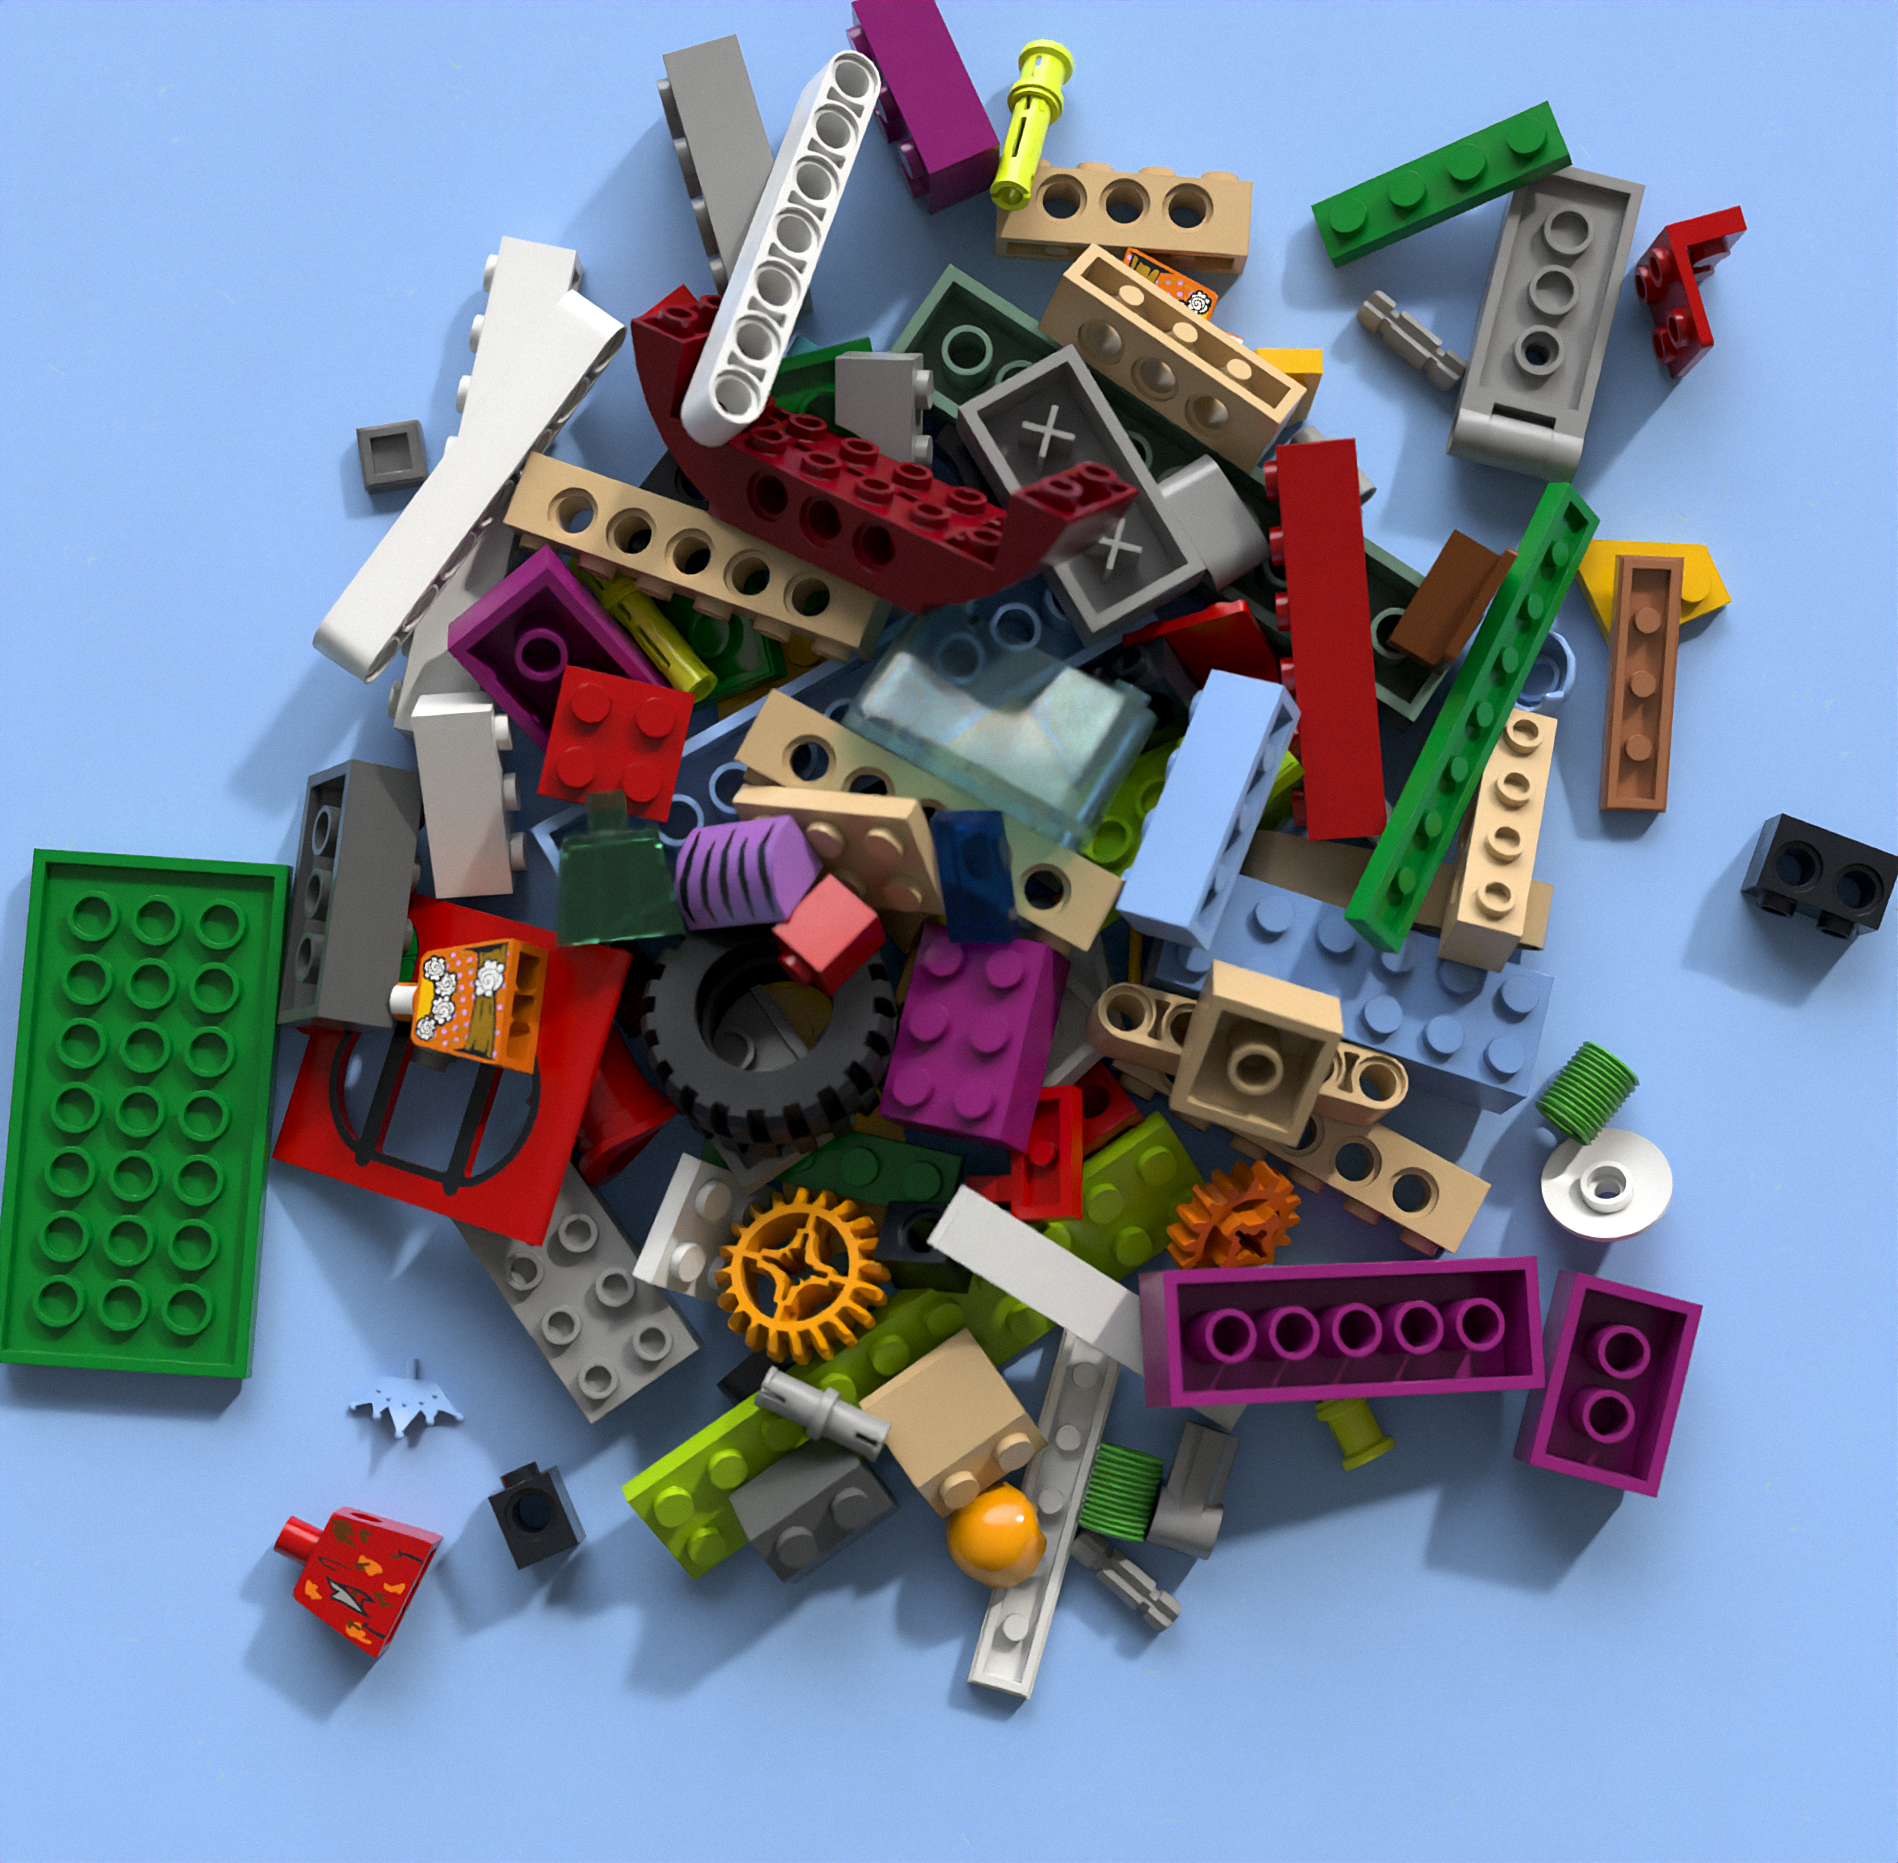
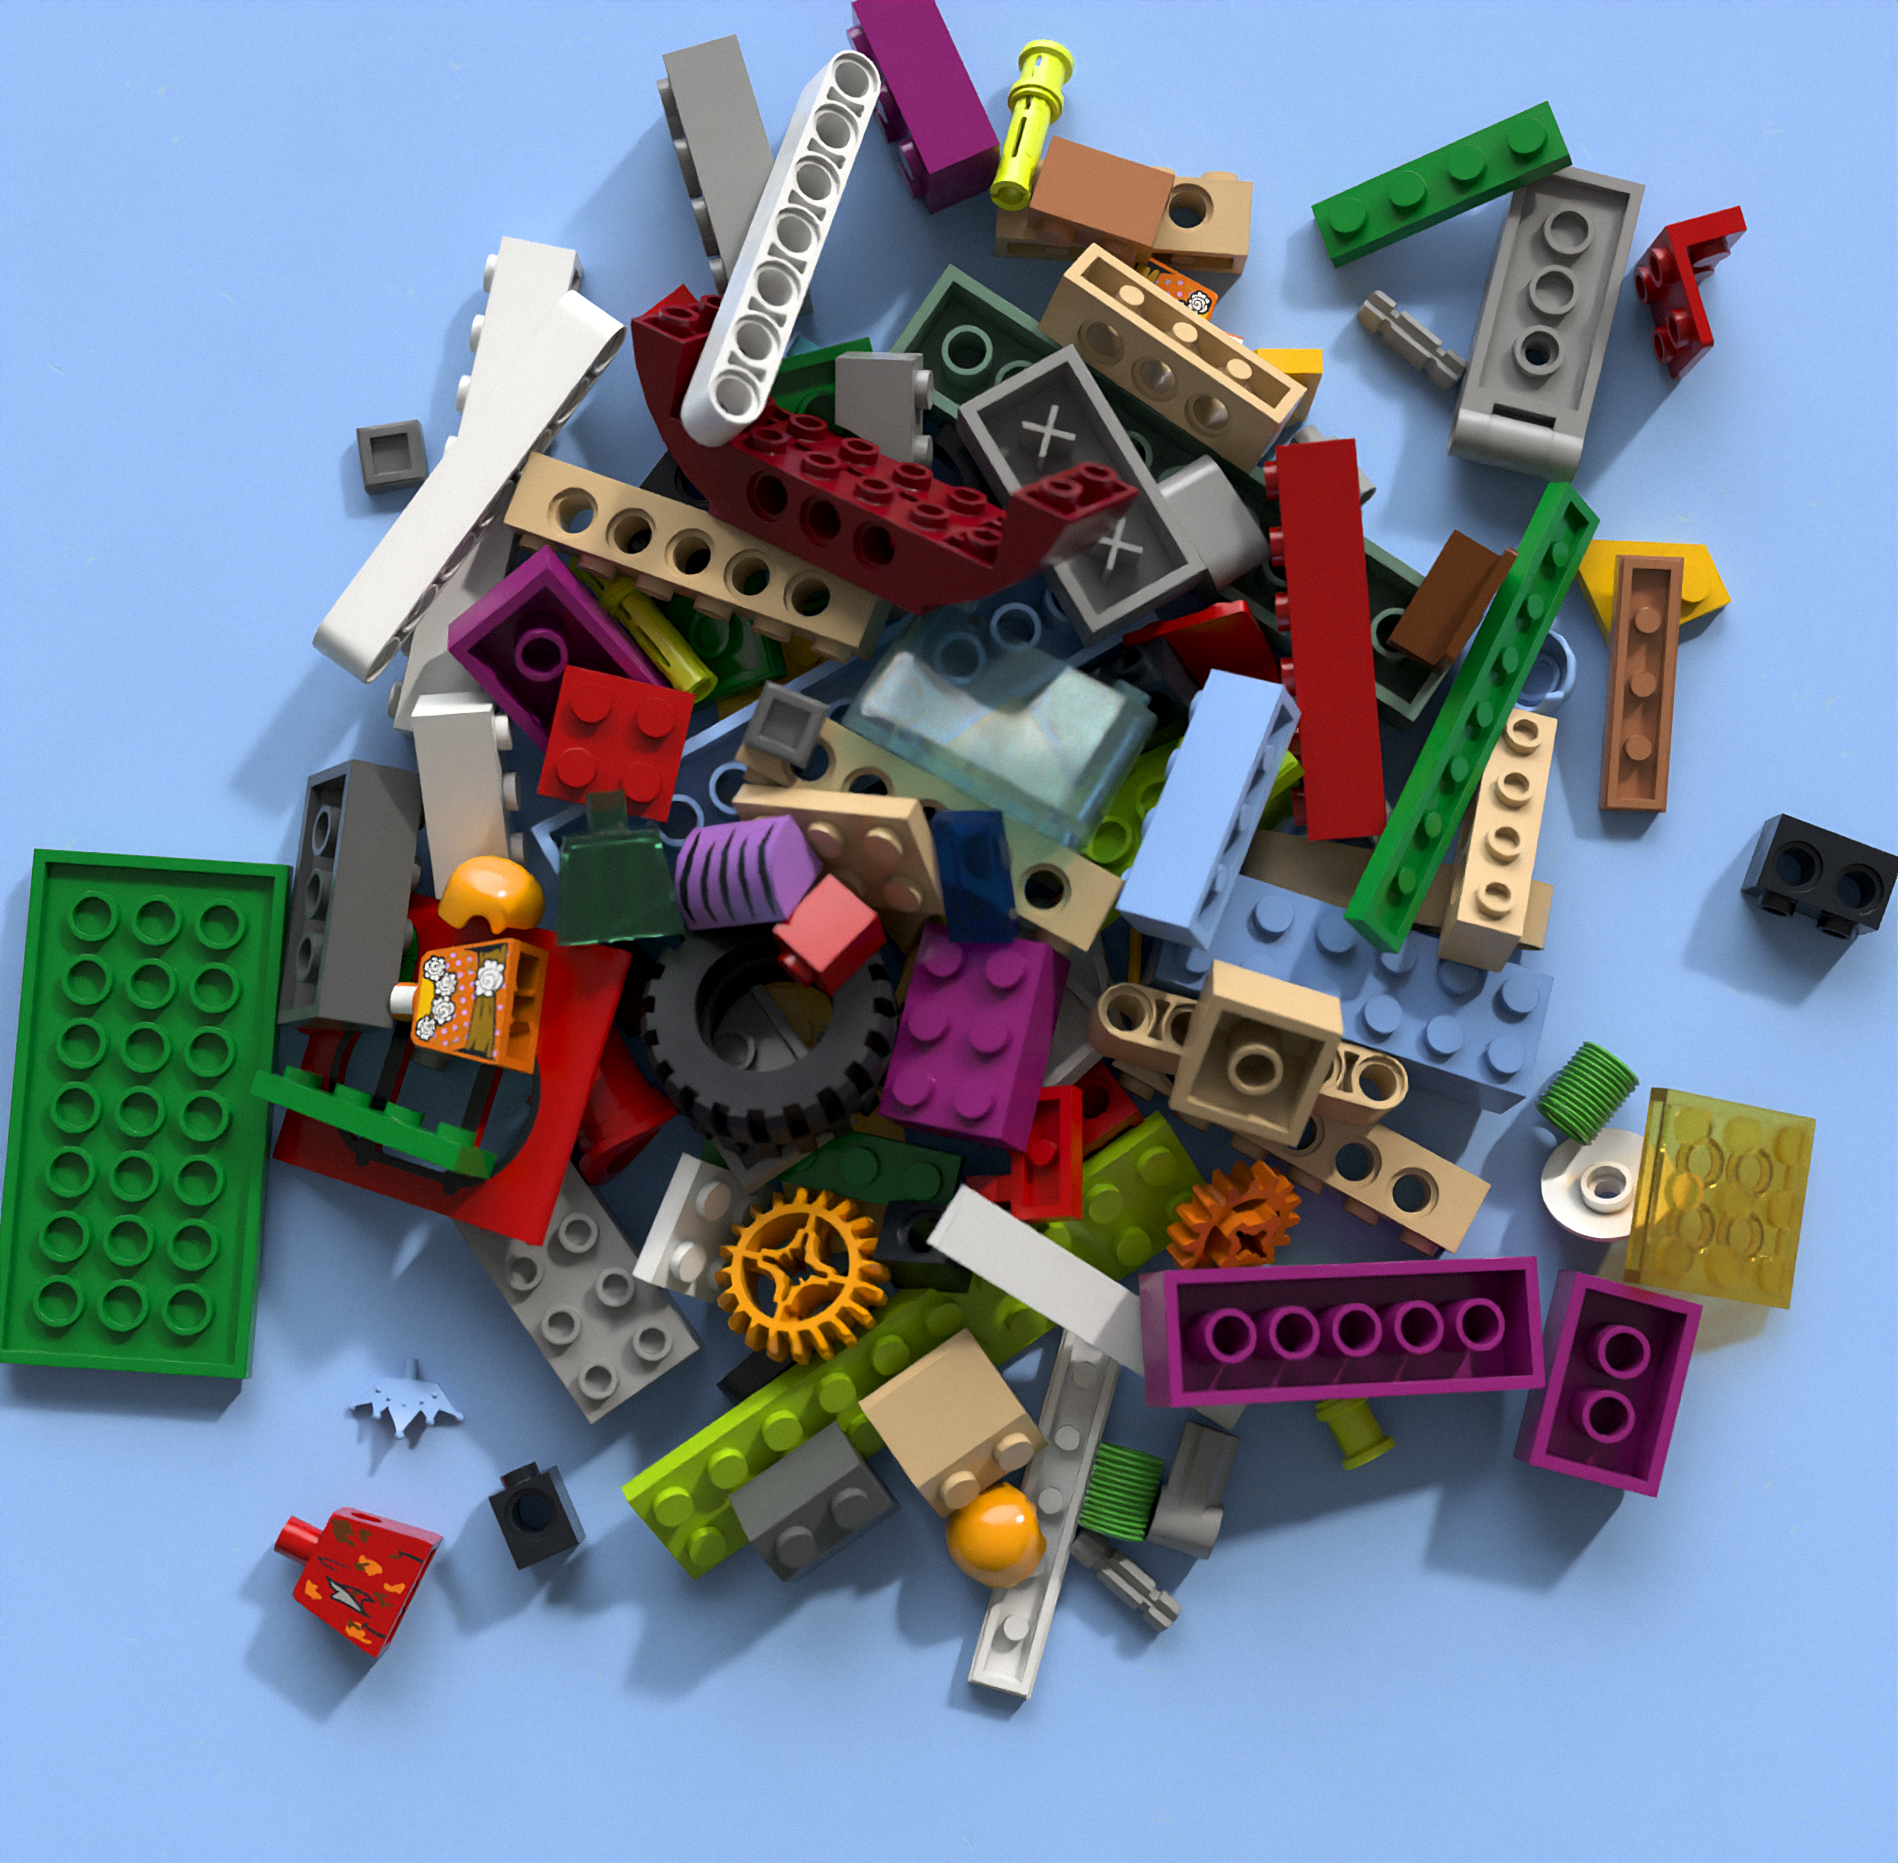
(395, 1127): none -> green plate
(492, 889): none -> light orange hair
(786, 724): none -> flat silver tile
(823, 1413): light grey pin -> none
(1099, 200): none -> nougat brick
(1719, 1198): none -> clear yellow plate

